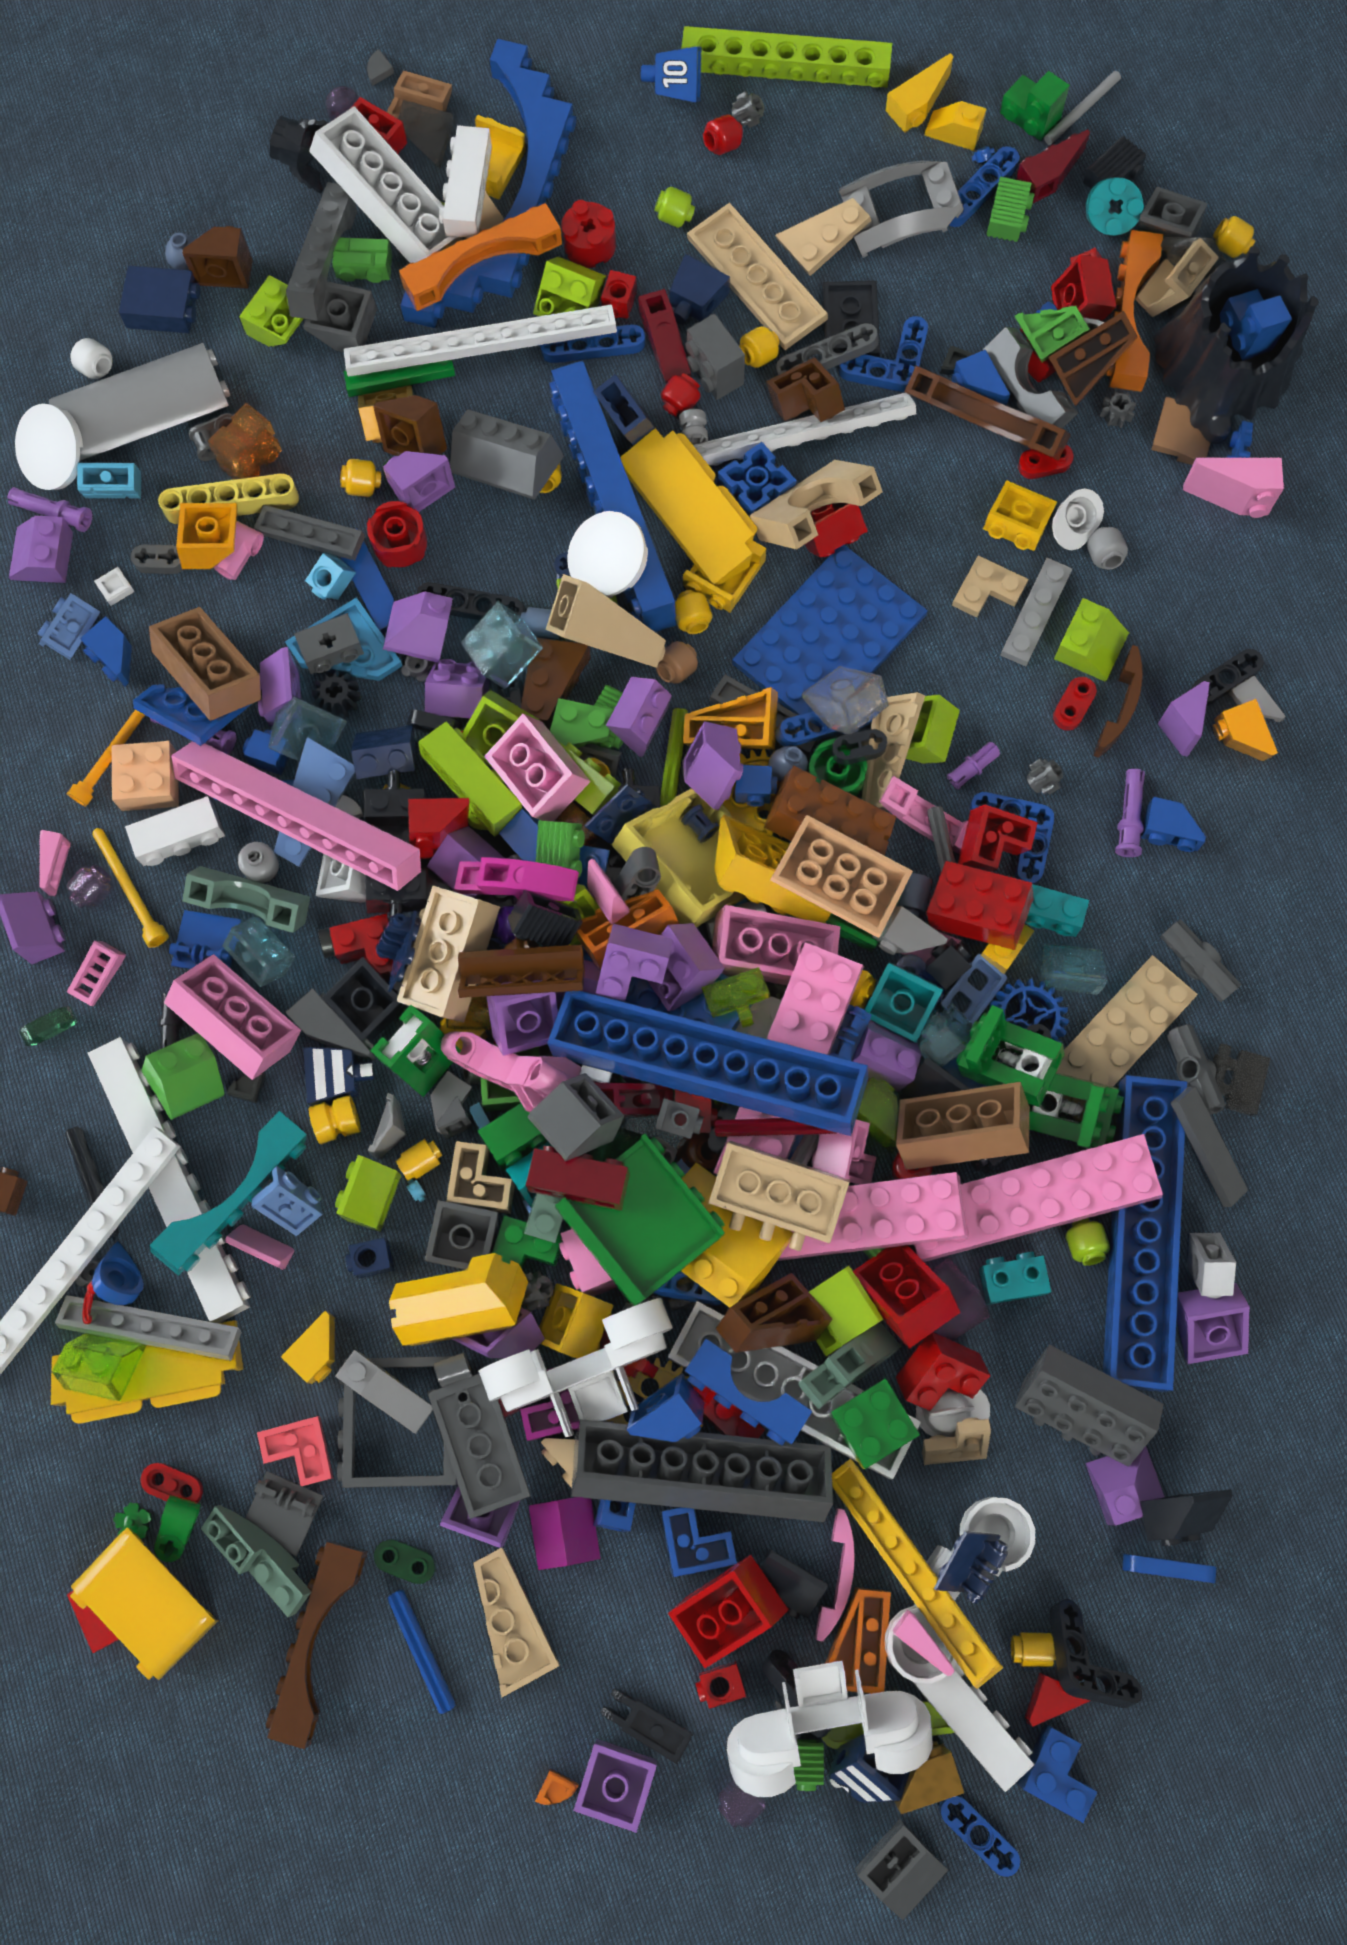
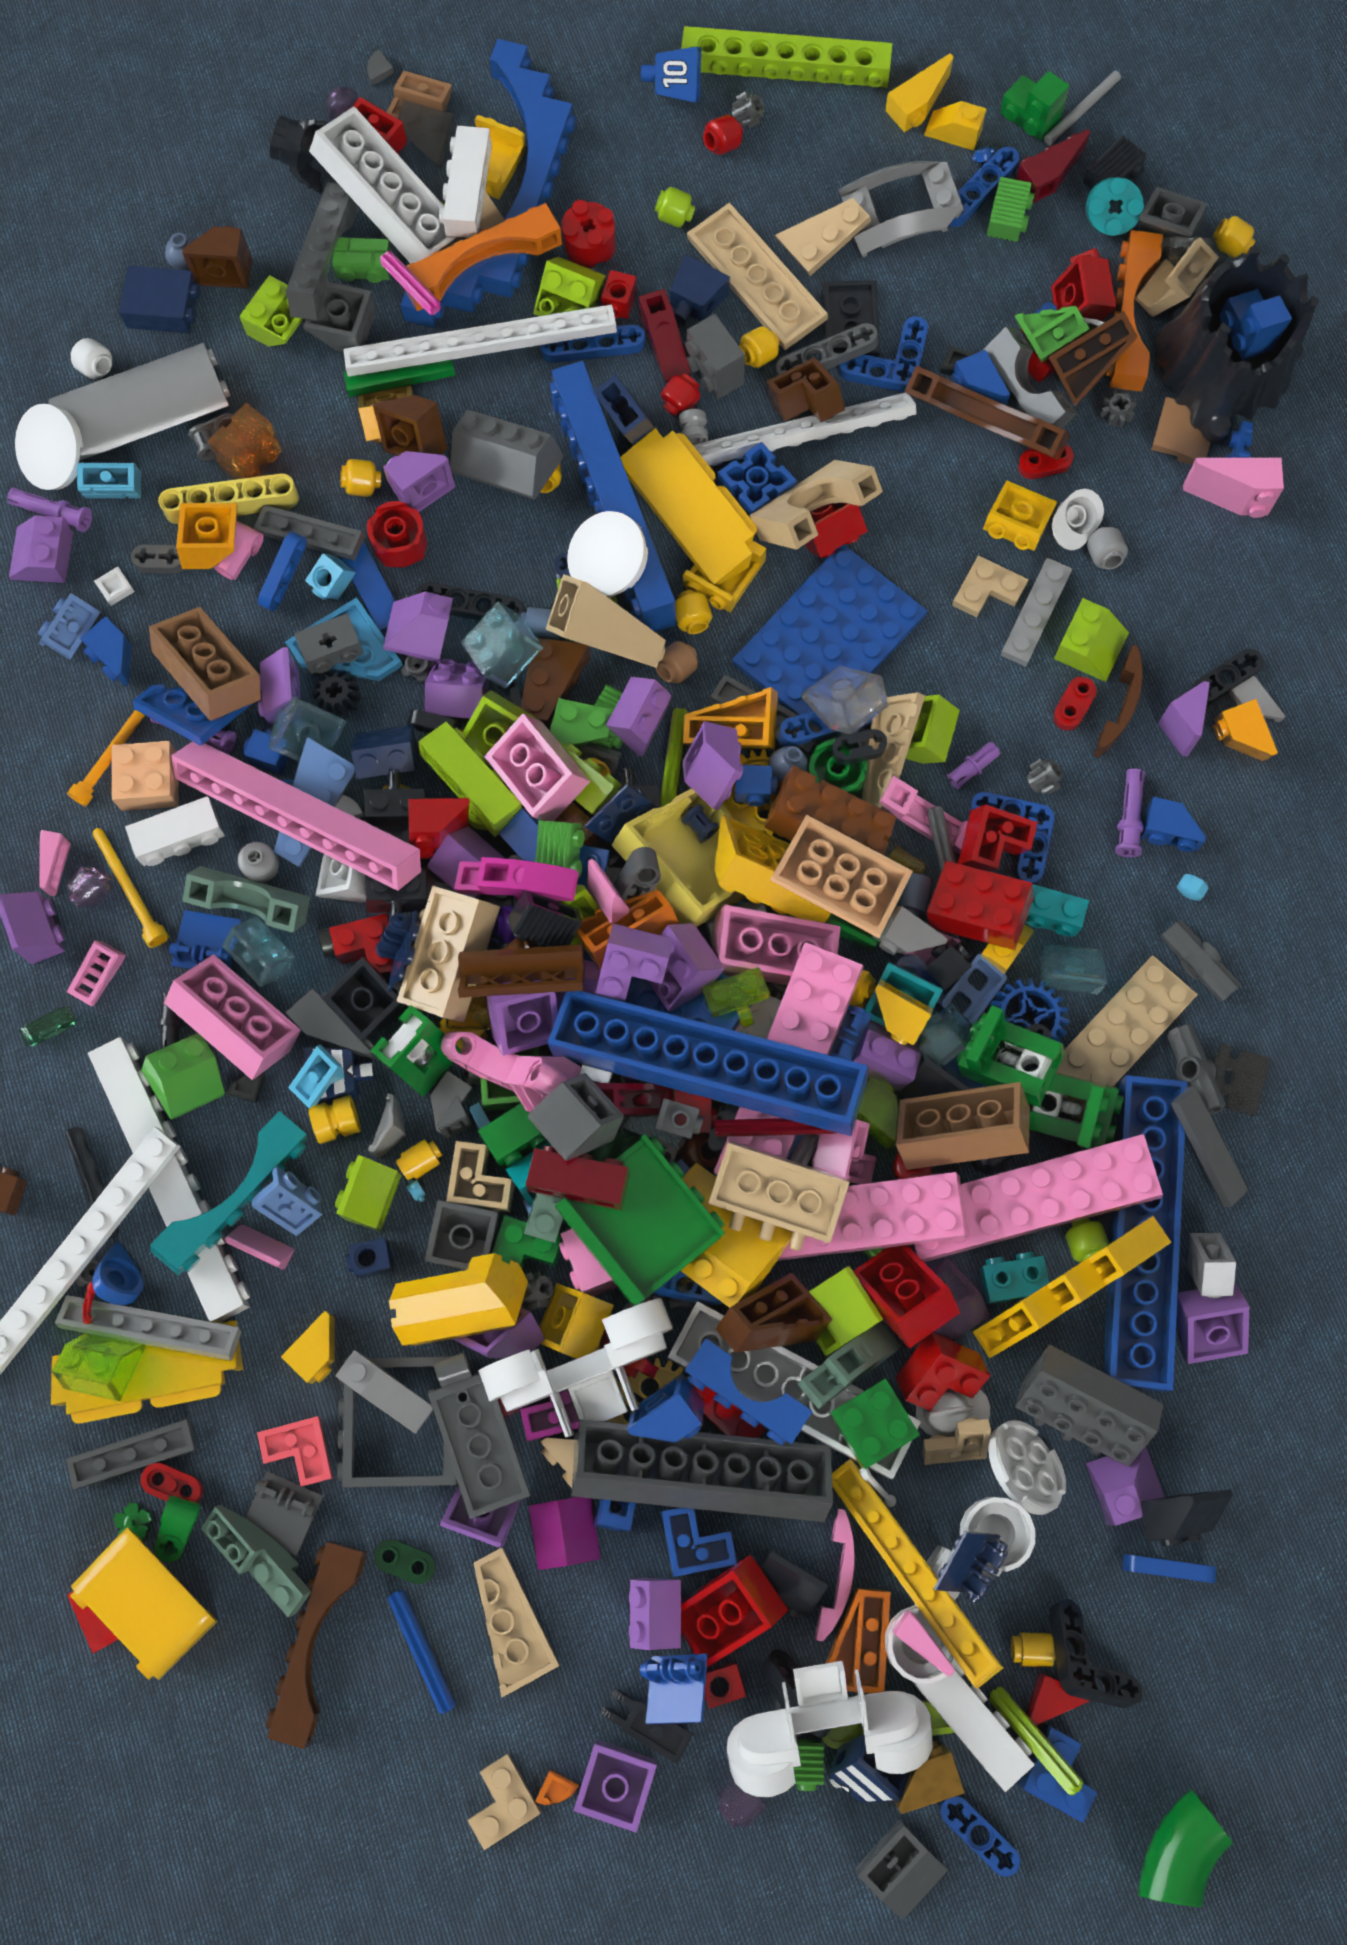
(131, 1454): none -> dark grey plate
(282, 571): none -> blue beam
(316, 1076): none -> medium azure slope
(410, 283): none -> dark pink axle
(512, 1805): none -> tan plate
(655, 1613): none -> medium lavender slope
(675, 1688): none -> hinge
(889, 1500): none -> white hinge
(901, 1013): none -> yellow slope
(906, 859): none -> clear yellow pin
(1026, 1467): none -> white tile
(1036, 1741): none -> lime axle
(1072, 1287): none -> yellow arch
(1183, 1854): none -> green brick
(1192, 887): none -> medium azure tile

